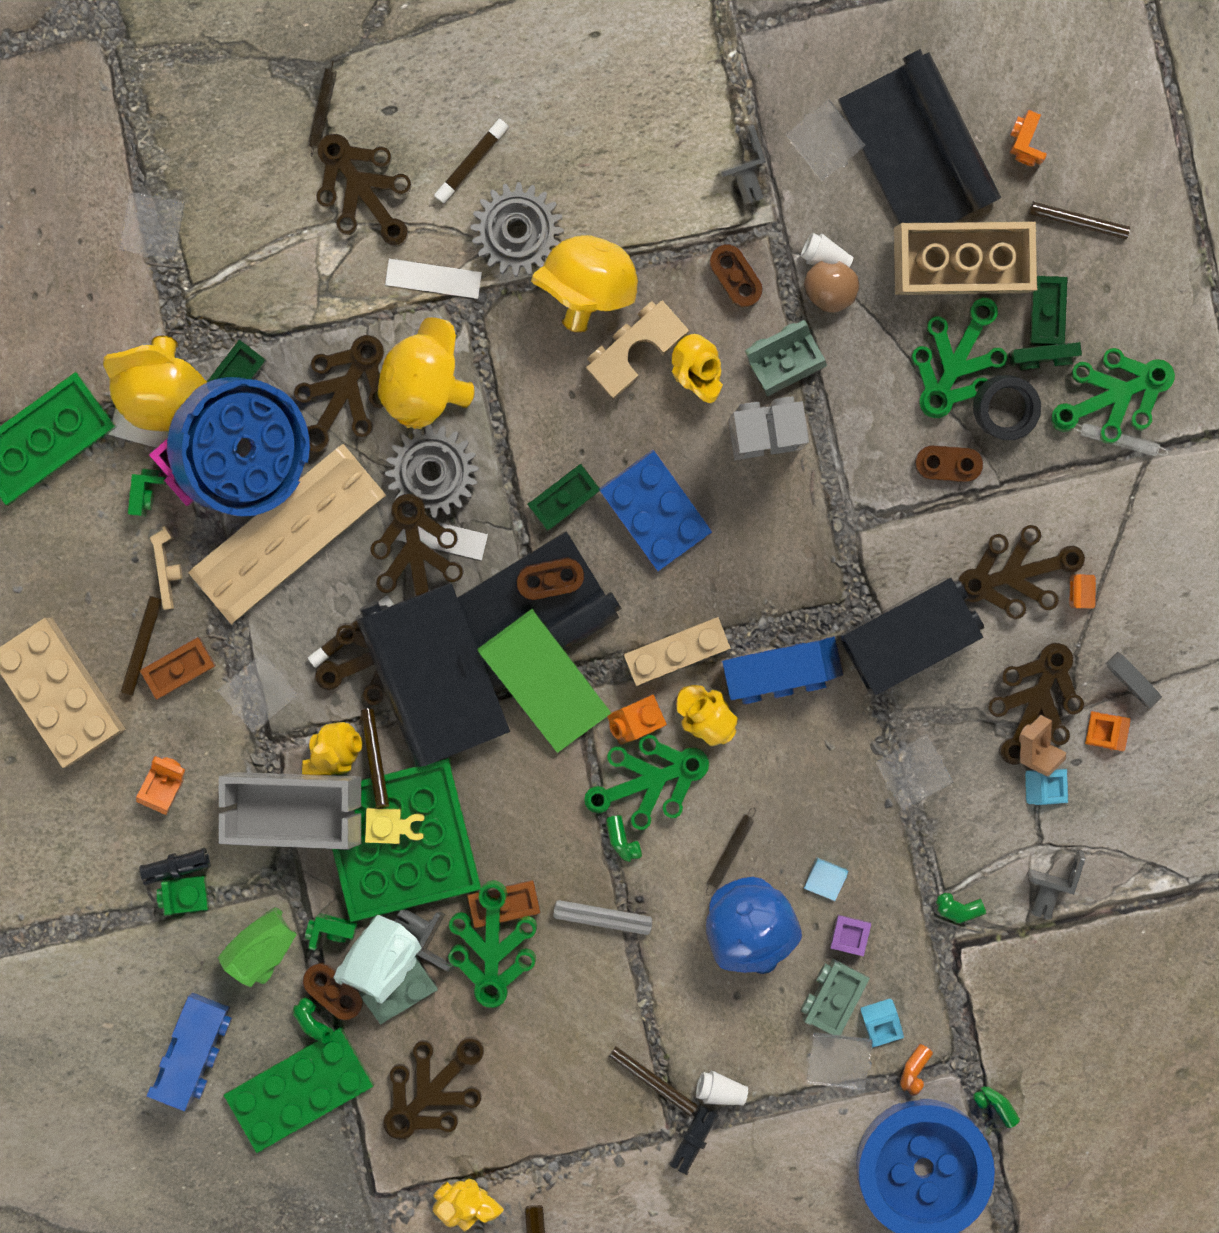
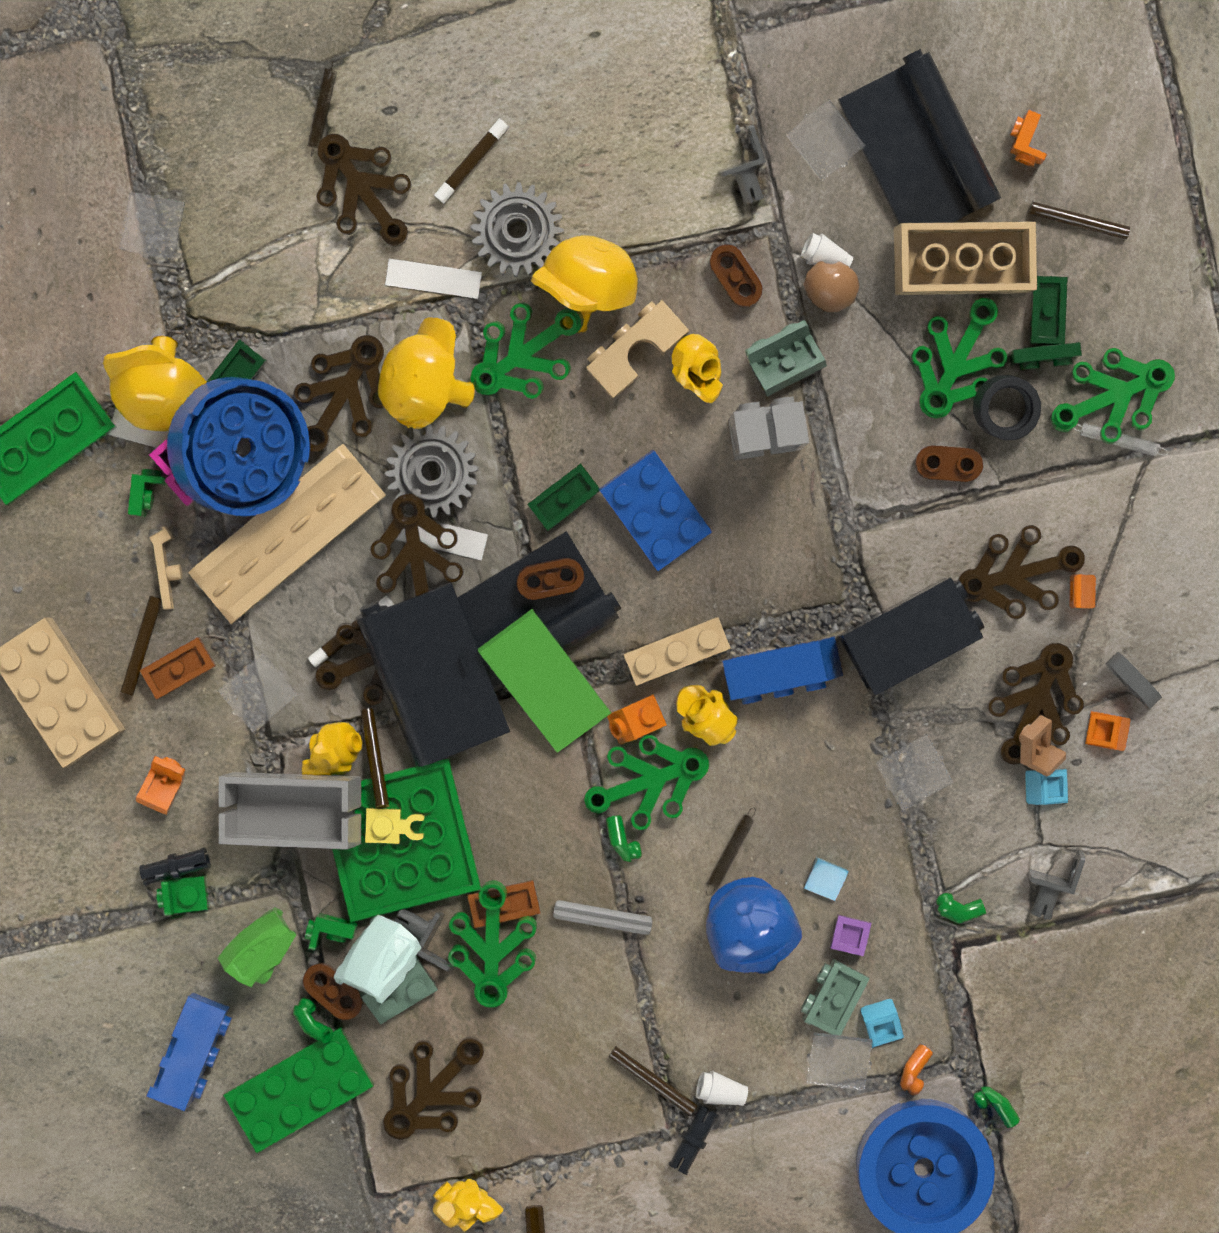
(521, 354): none -> green plant

